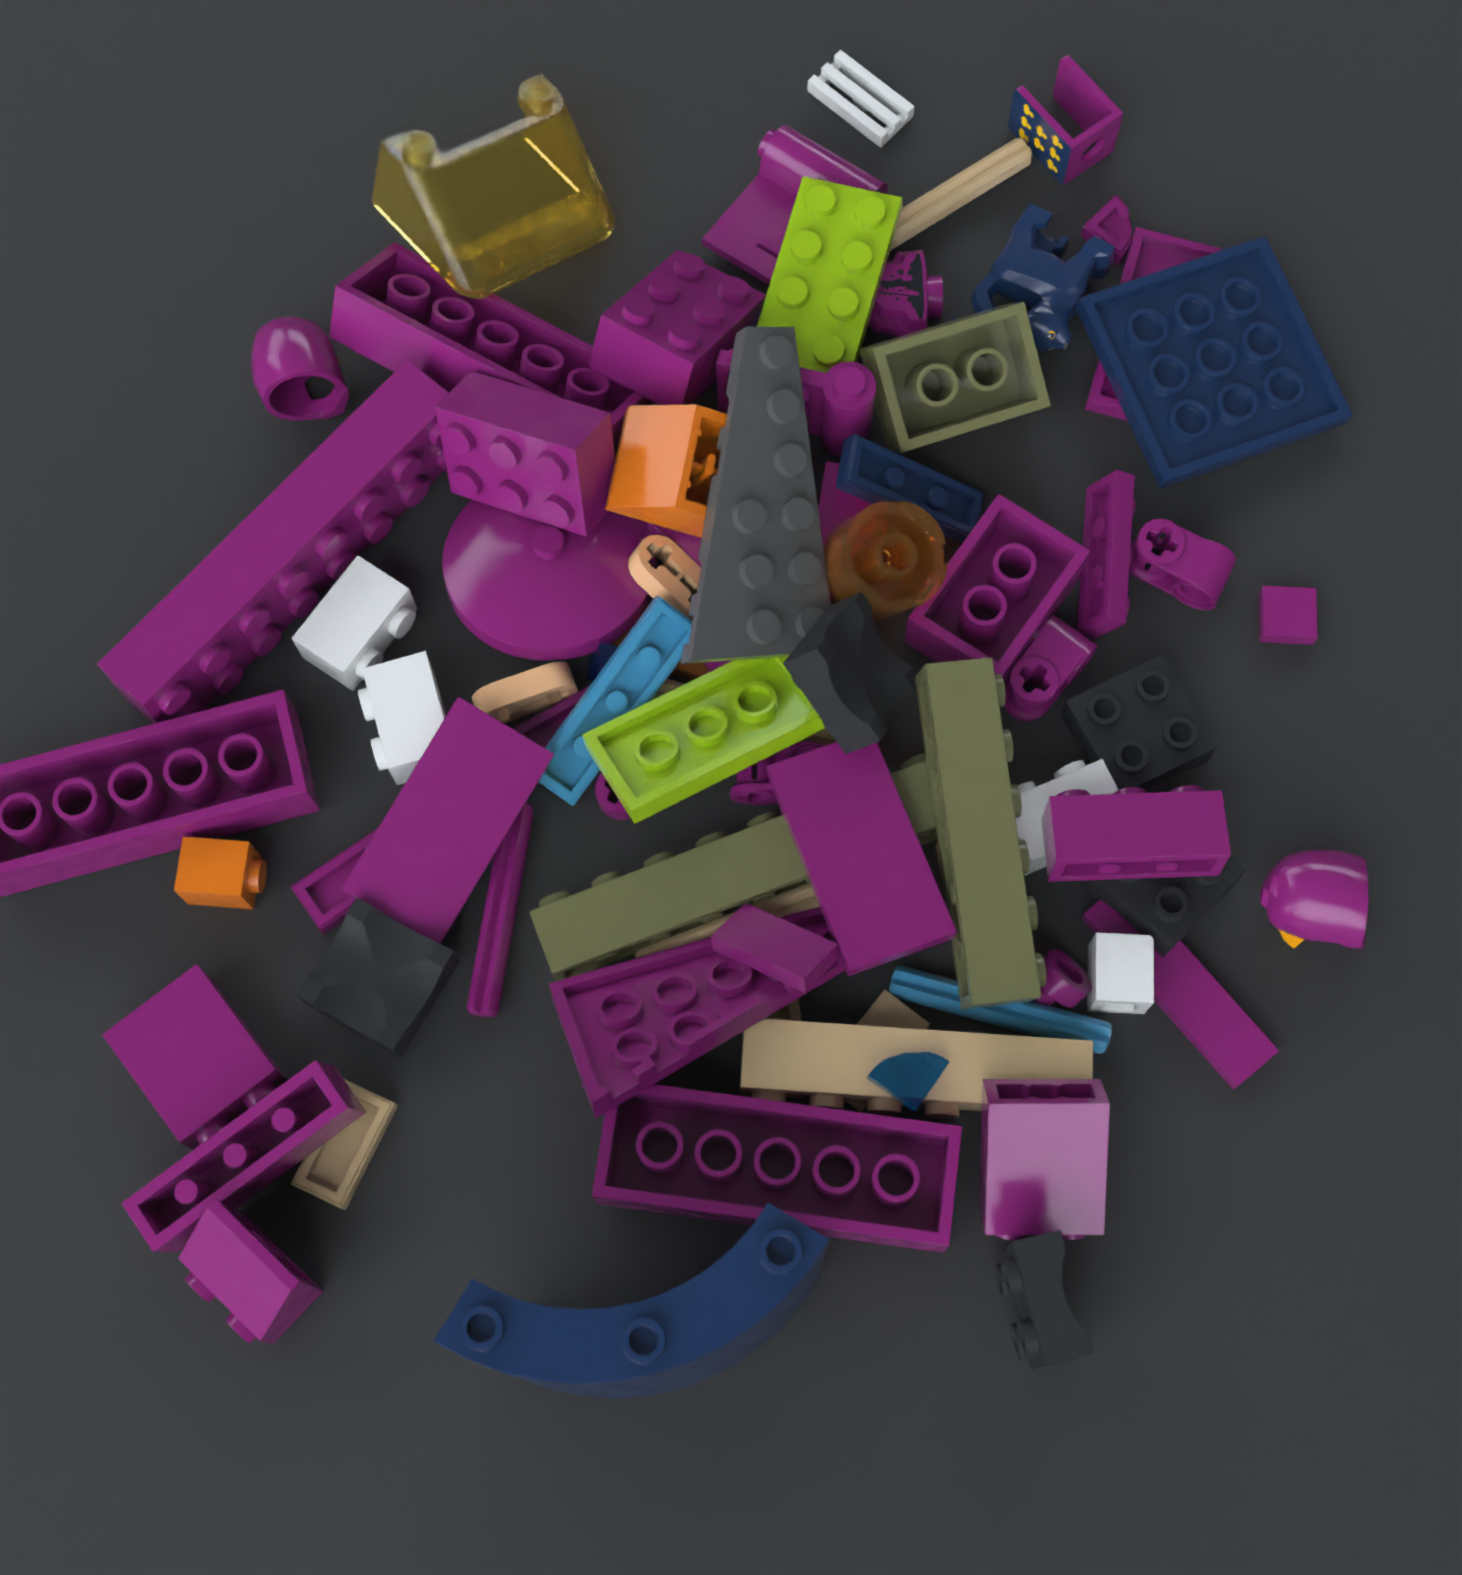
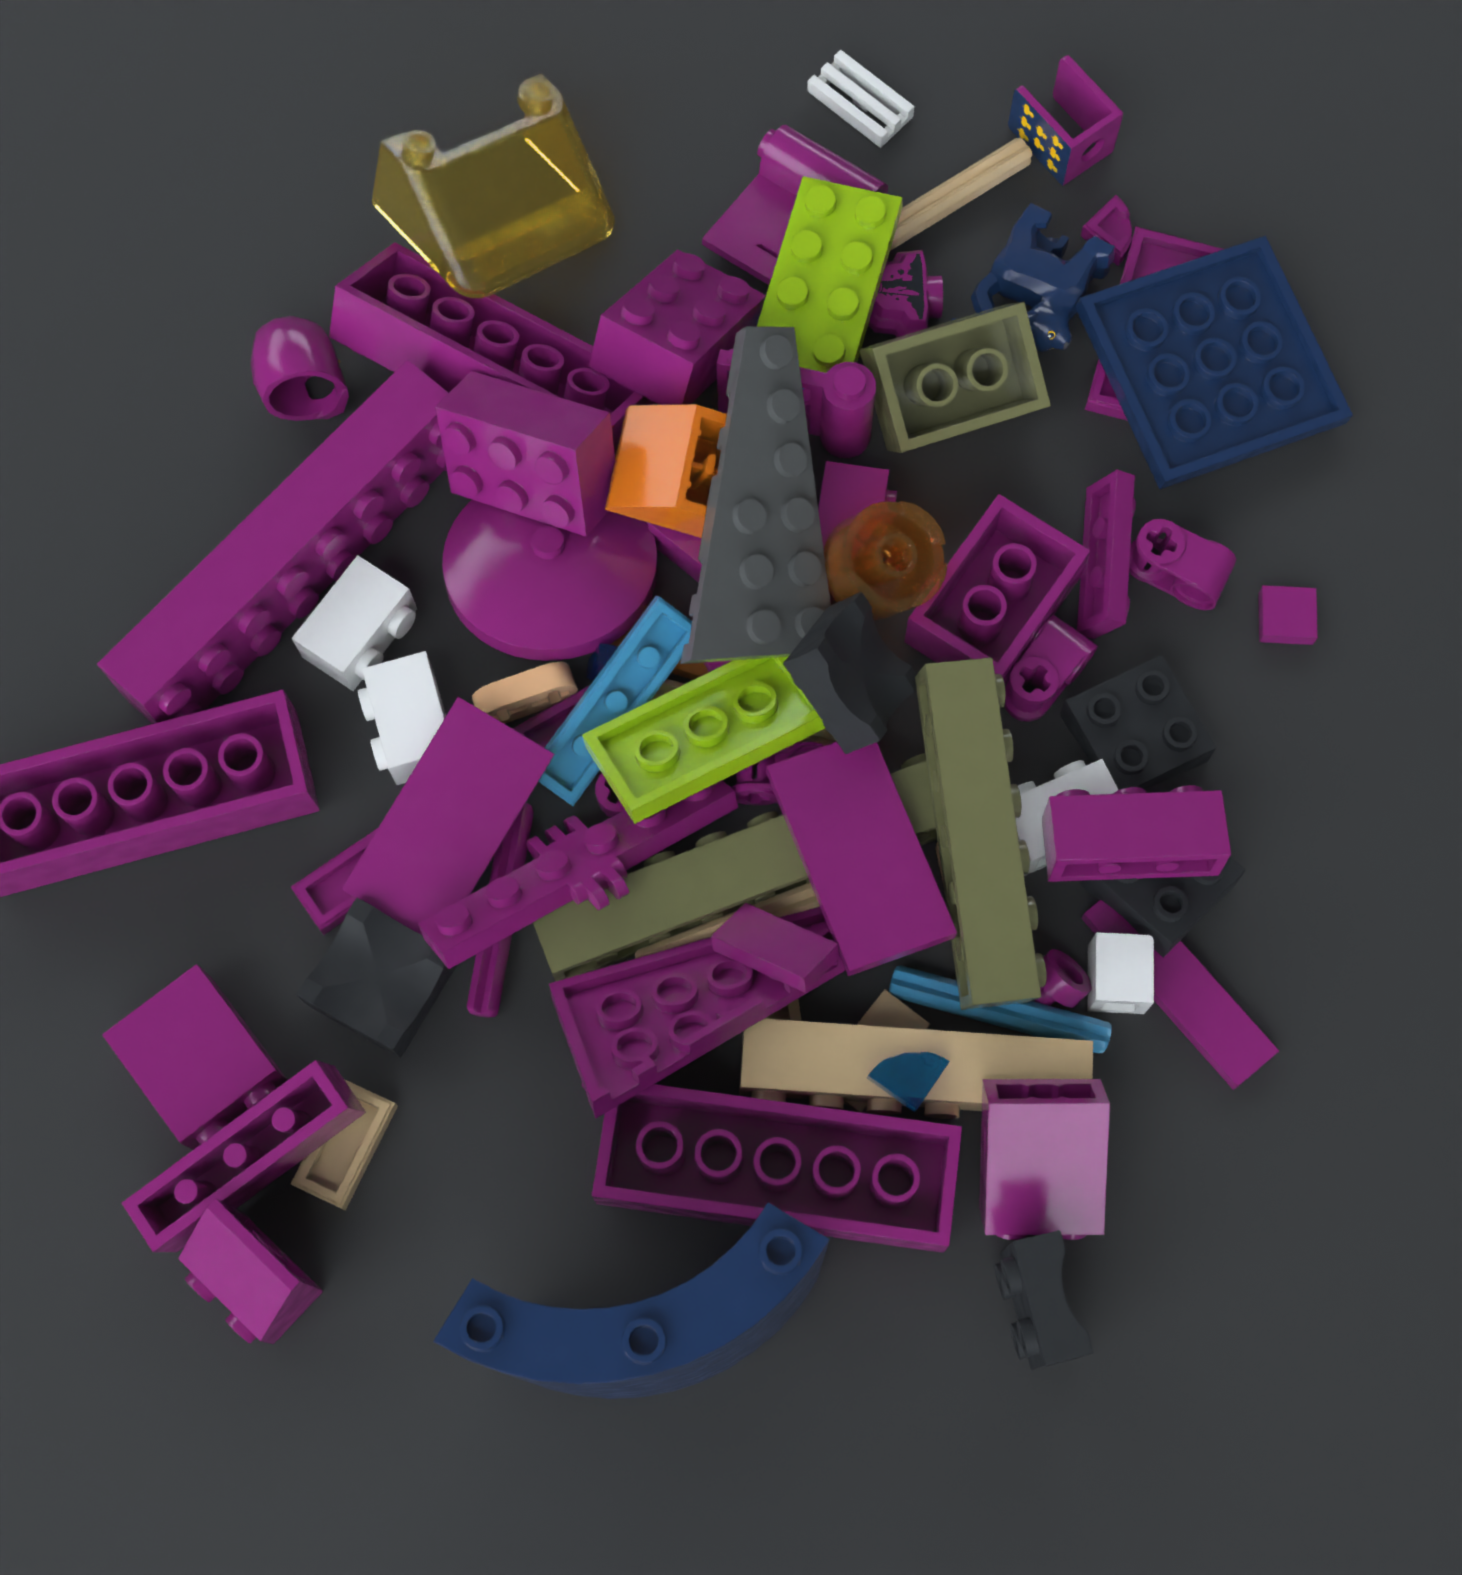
(219, 873): orange brick -> none
(567, 870): none -> magenta hinge
(673, 580): light nougat beam -> none
(886, 476): dark blue tile -> none
(1318, 897): magenta piece -> none

